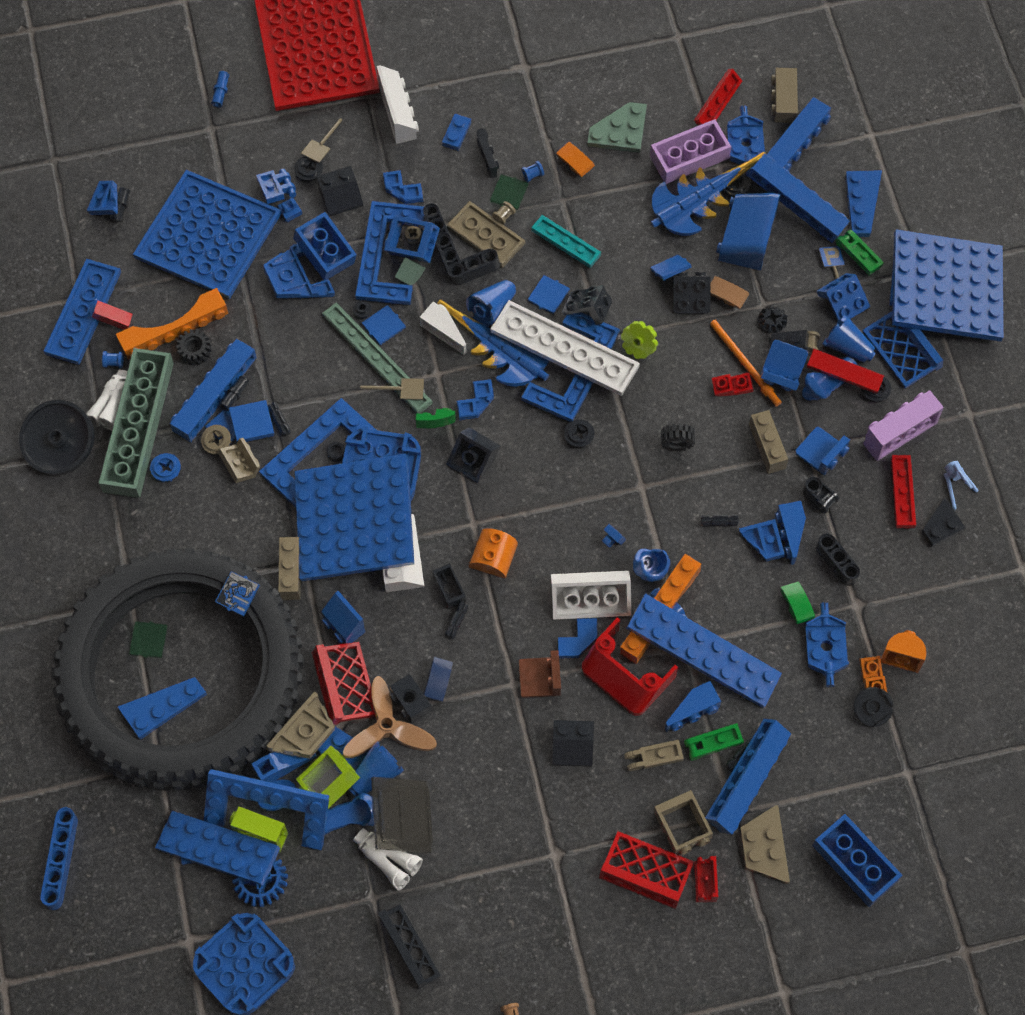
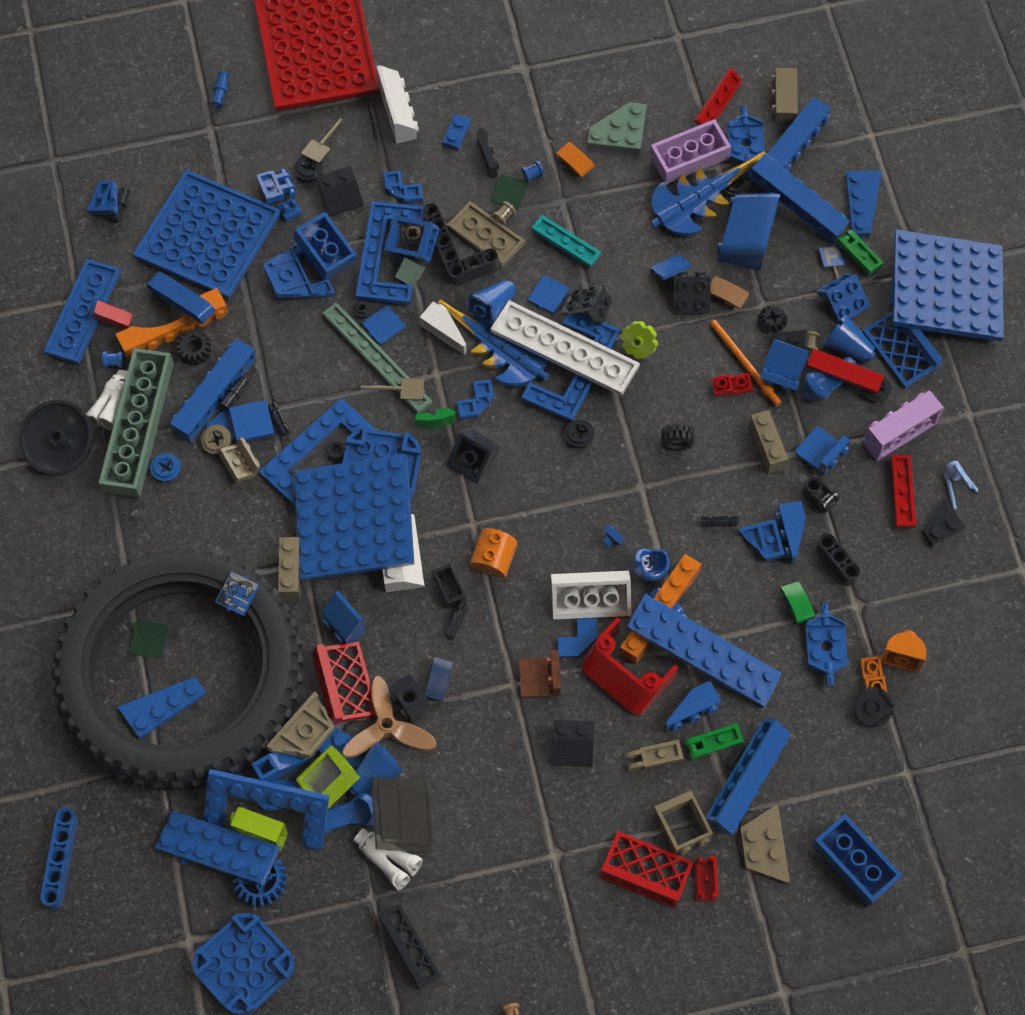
(181, 297): none -> blue beam

